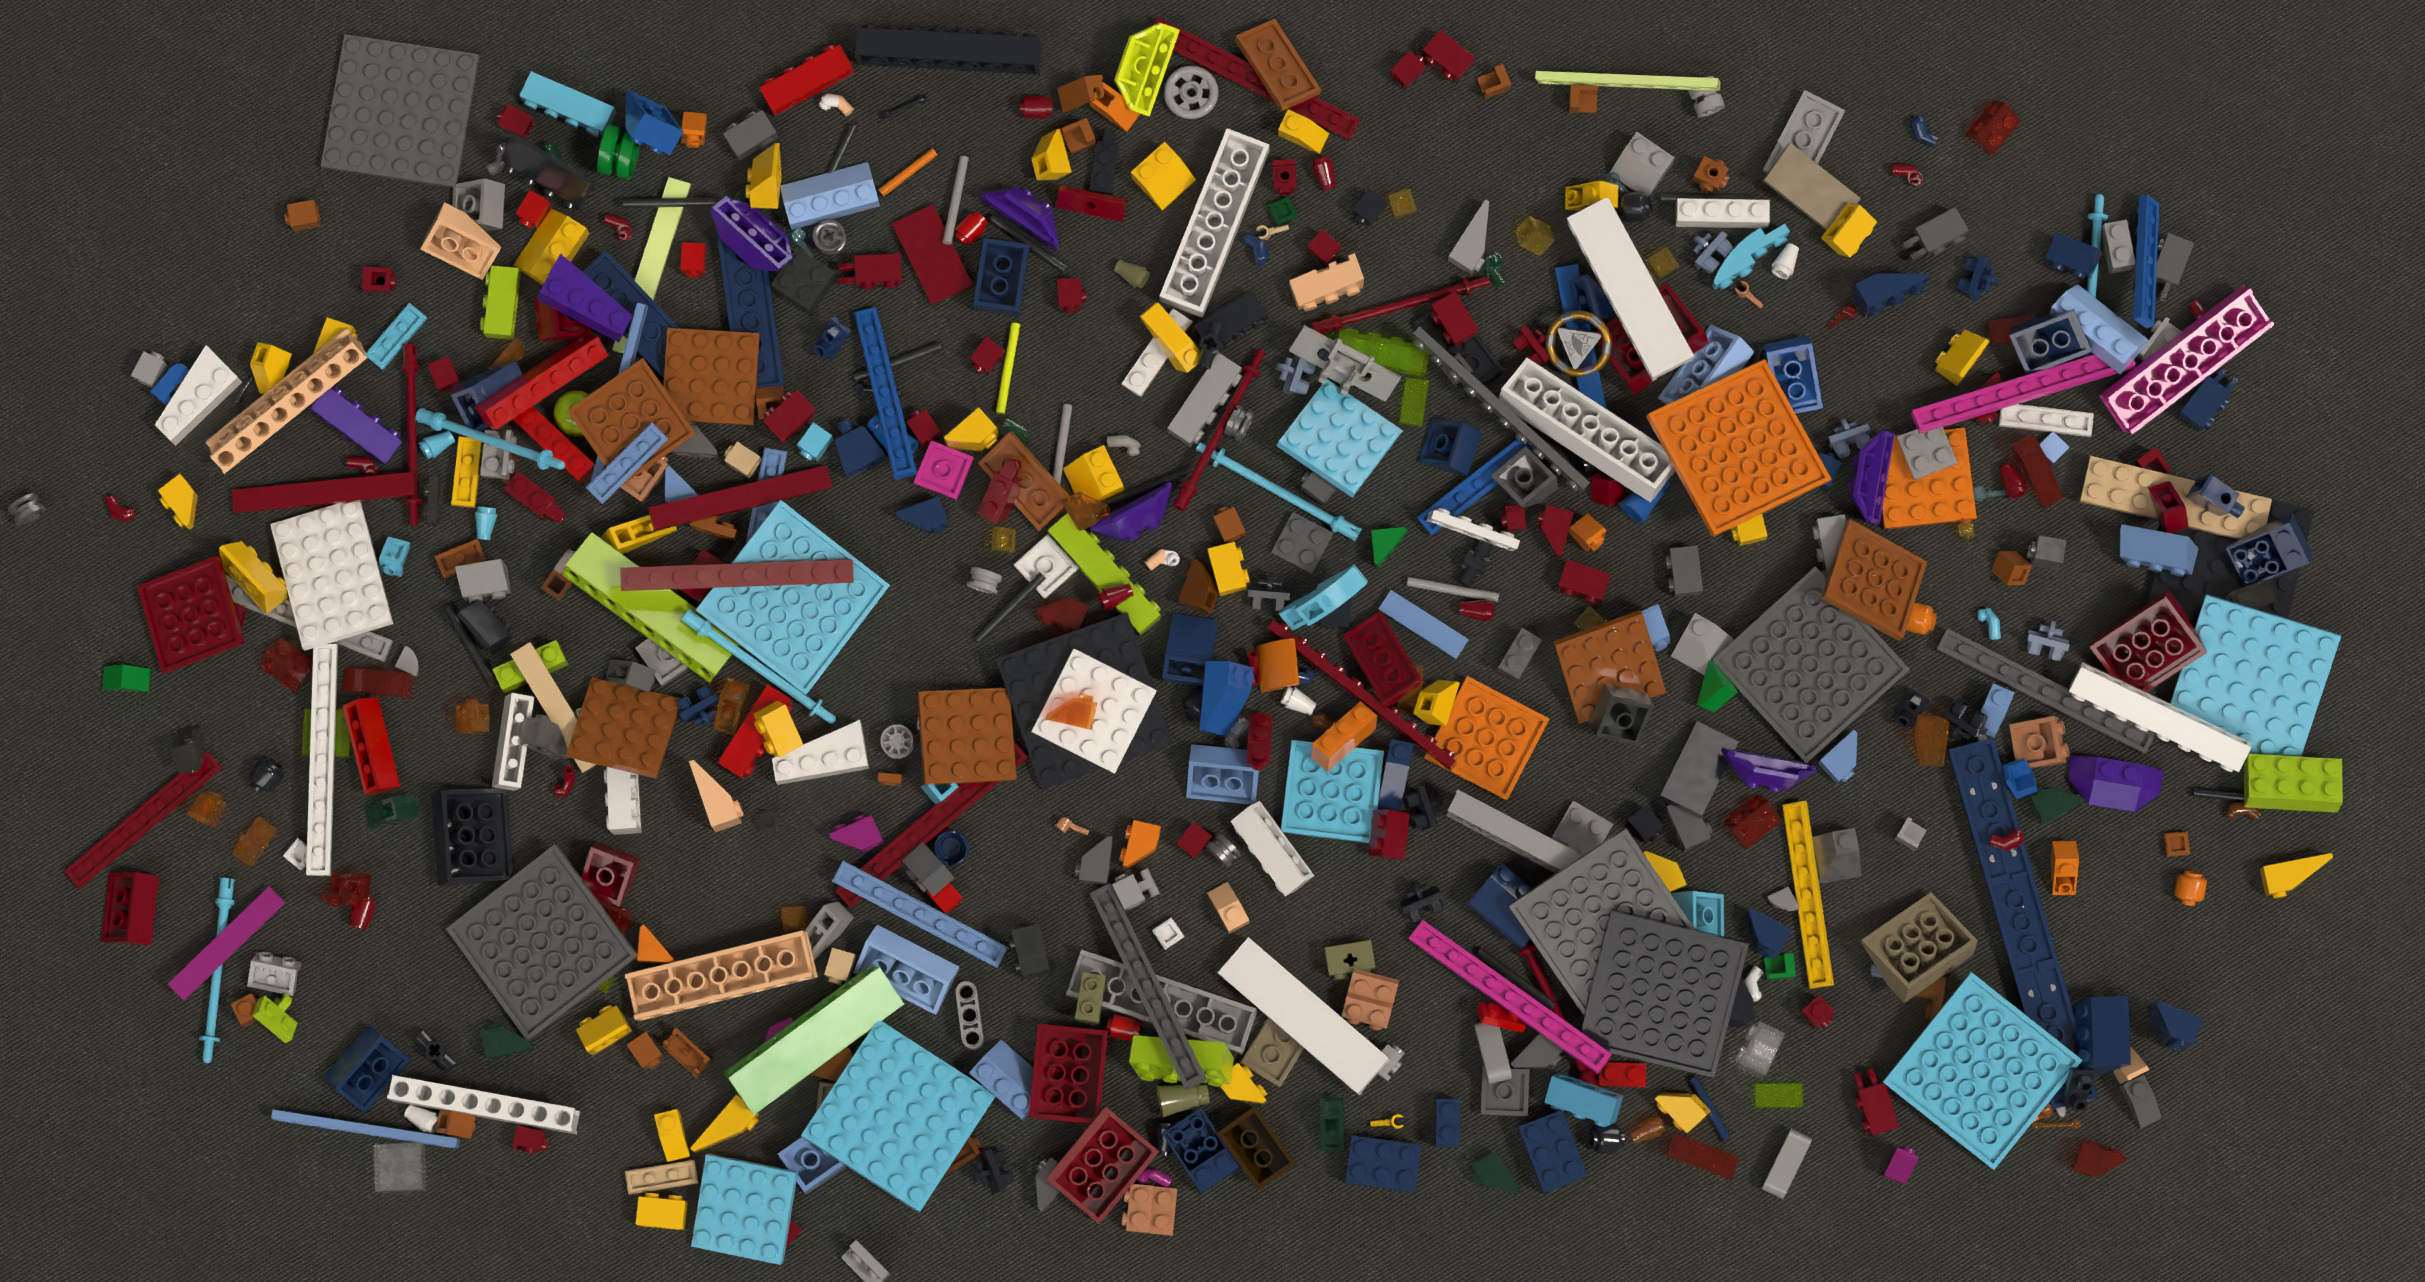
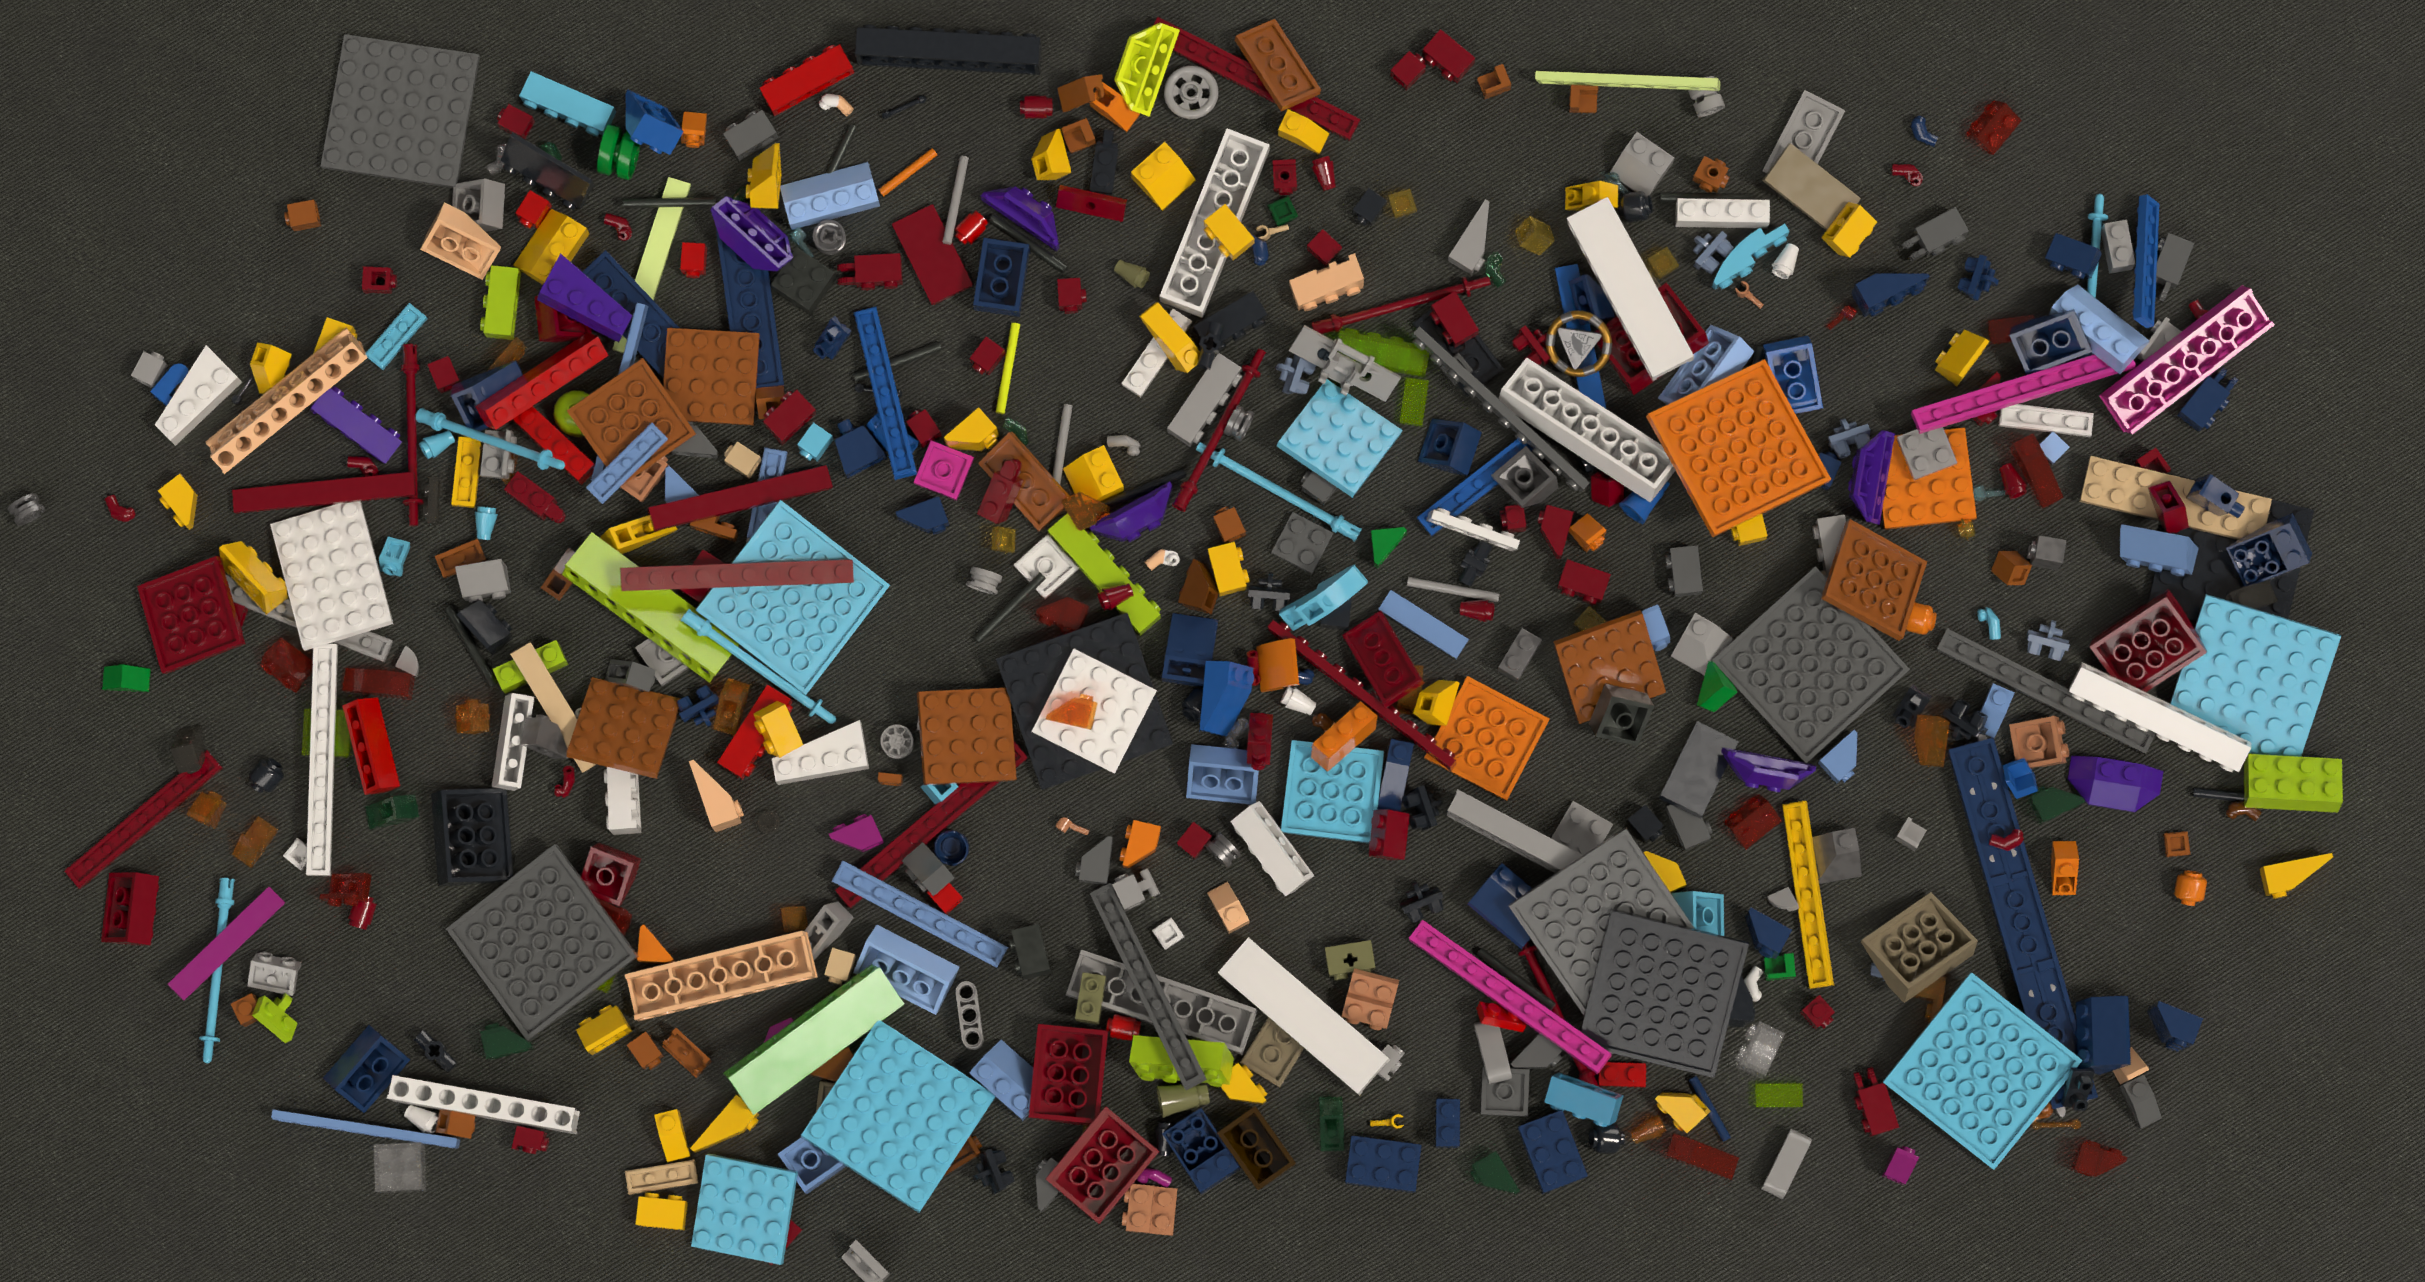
(1228, 232): none -> yellow brick

